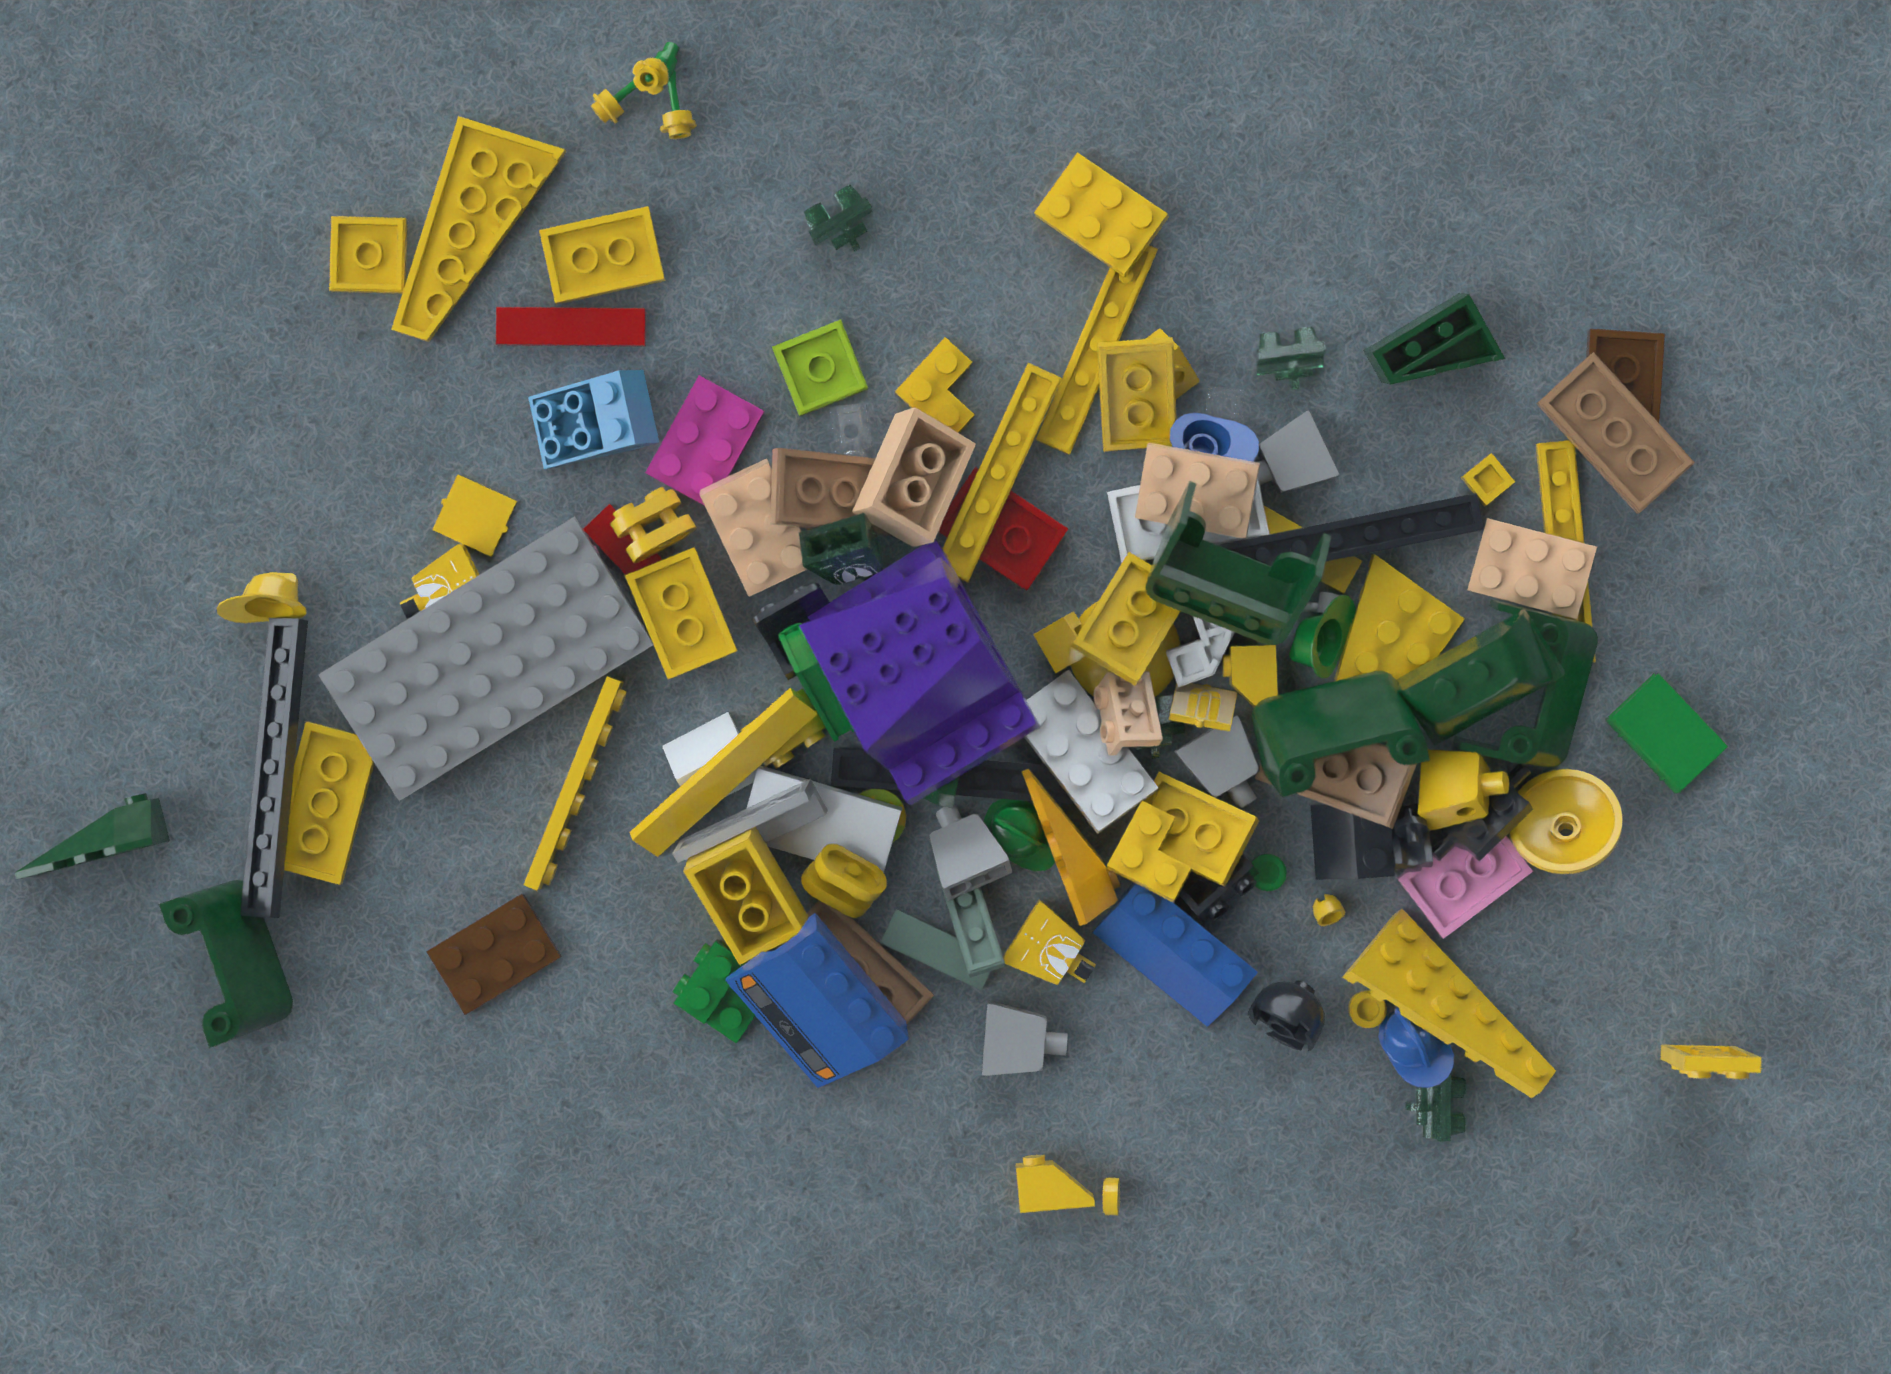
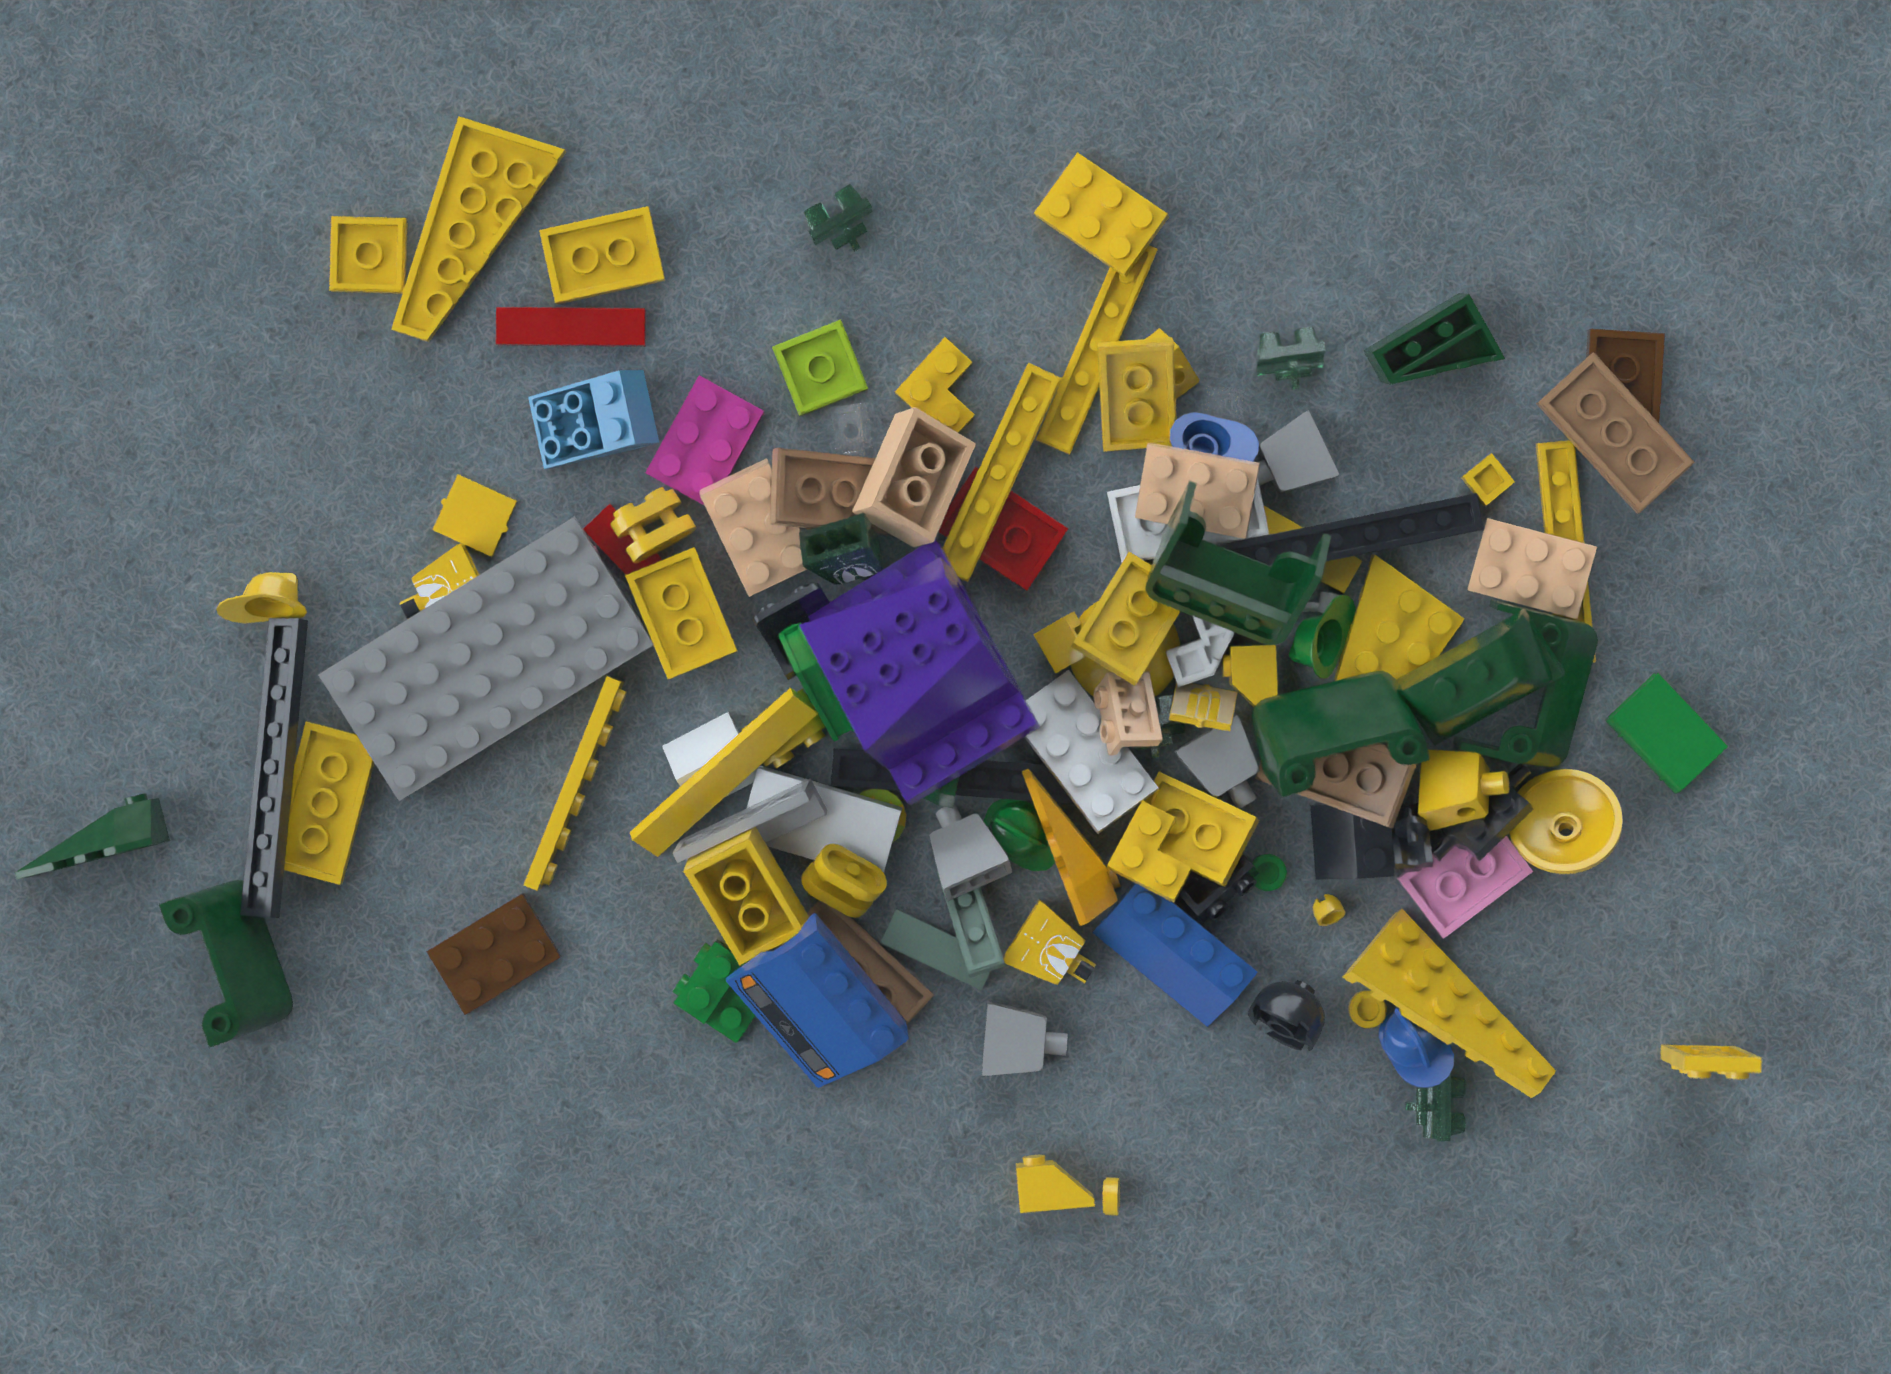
(651, 76): yellow plant -> none

